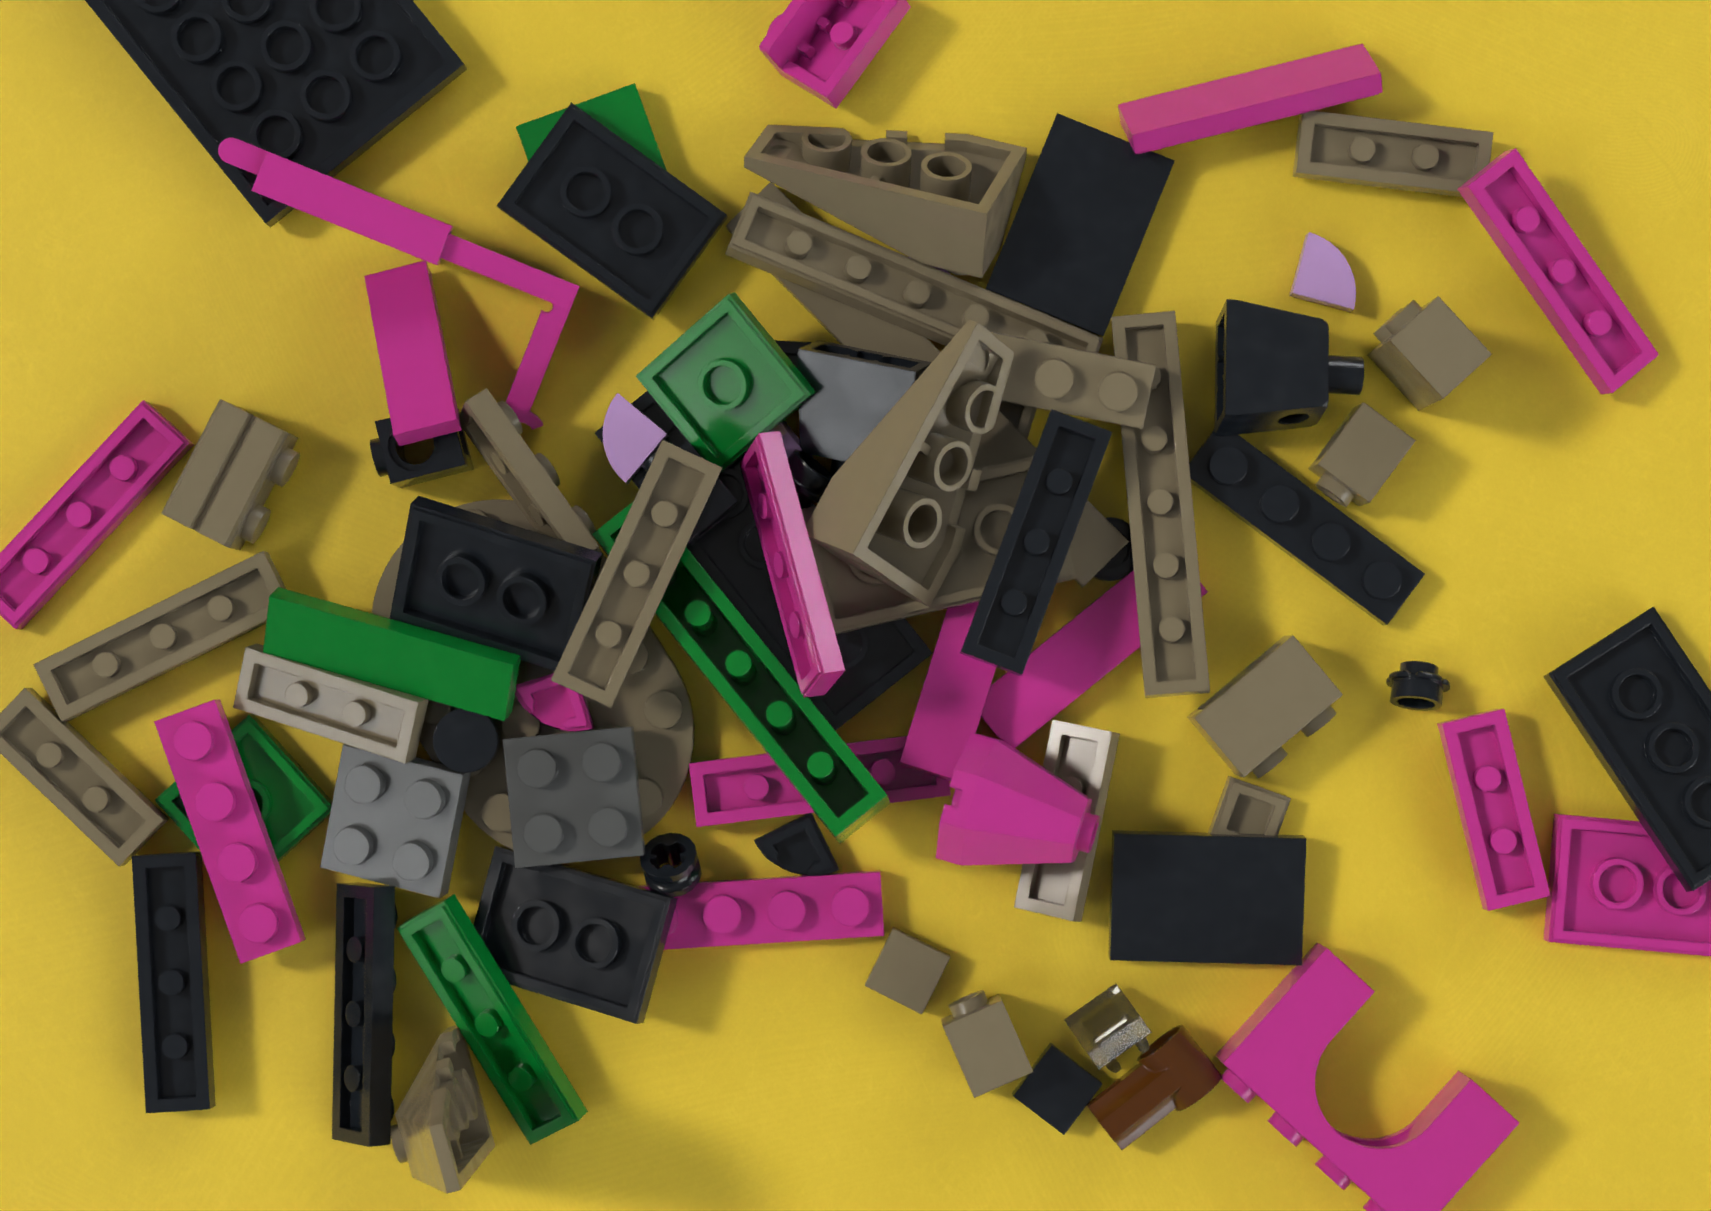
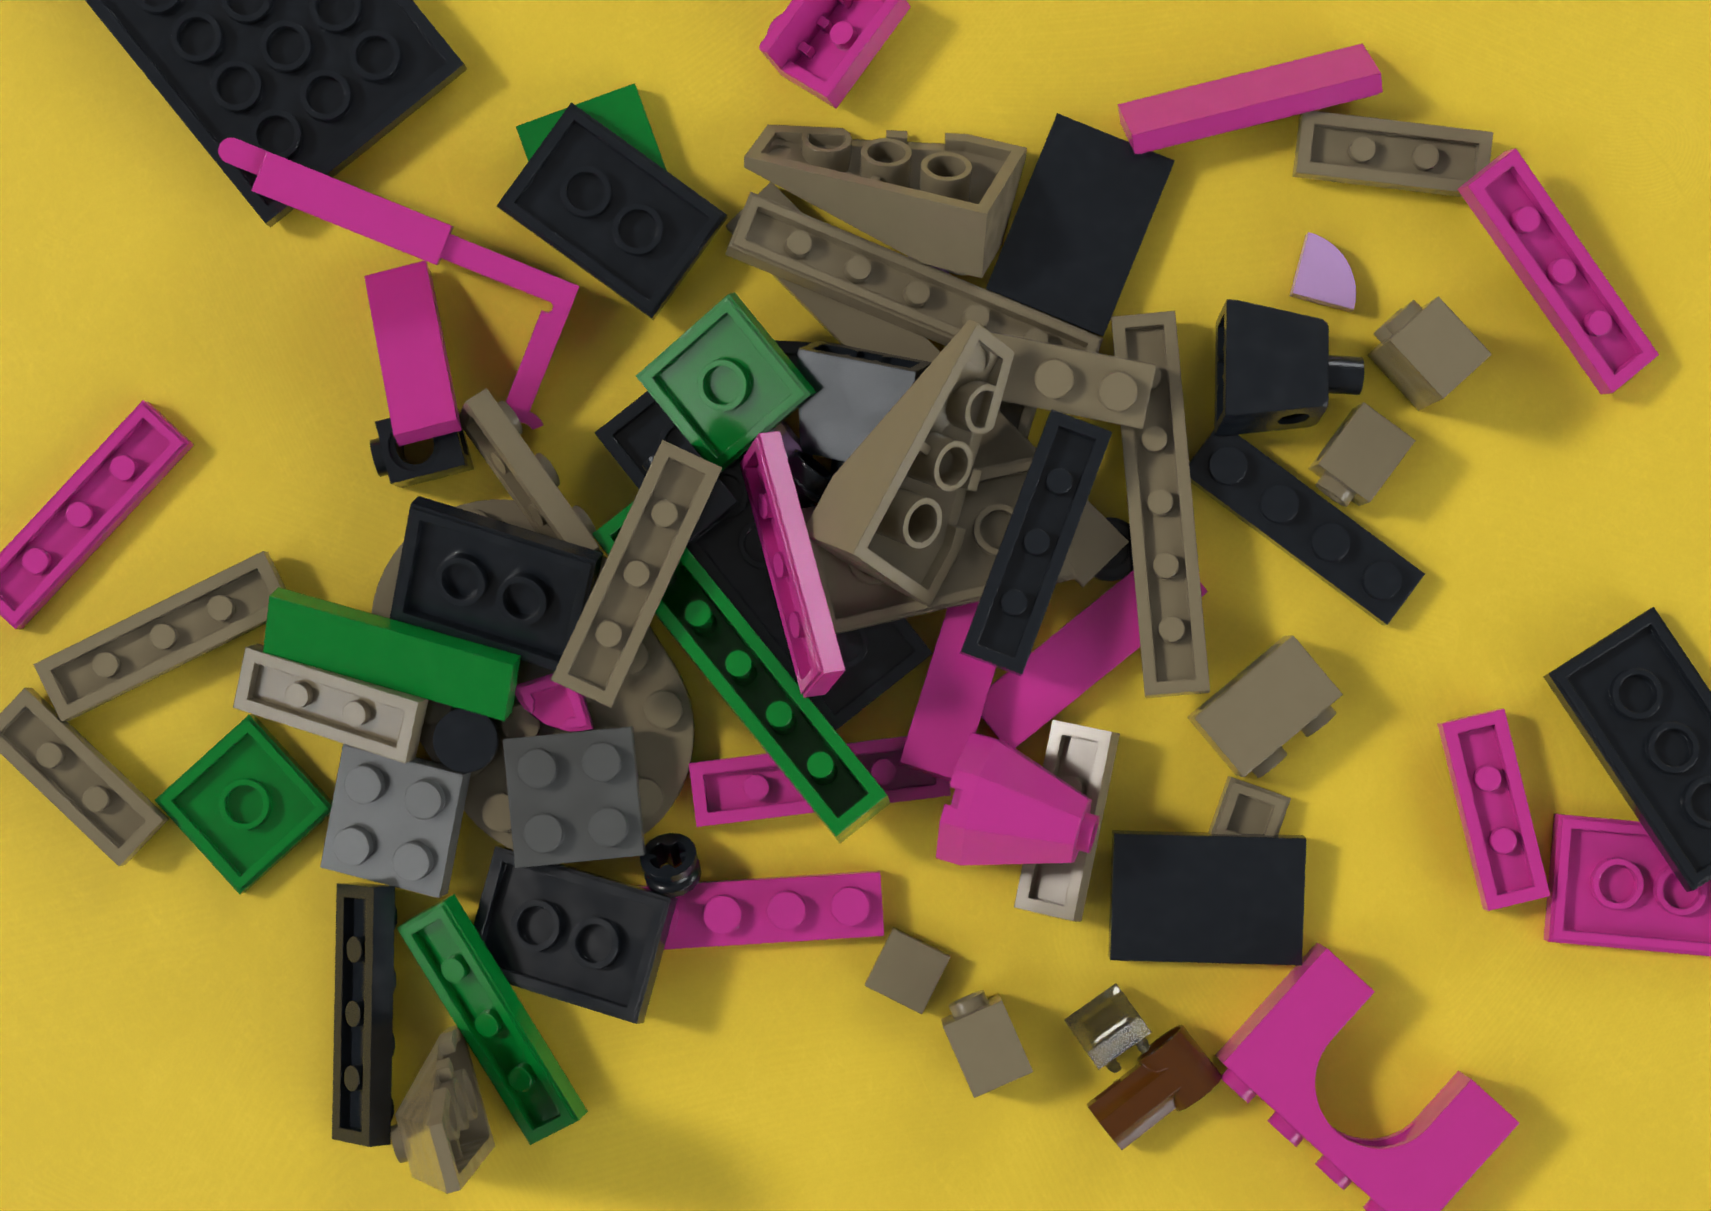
(173, 982): black plate -> none
(230, 830): dark pink plate -> none
(232, 477): dark tan brick -> none
(629, 438): lavender tile -> none
(798, 847): black tile -> none
(1057, 1088): black tile -> none
(1417, 686): black plate -> none

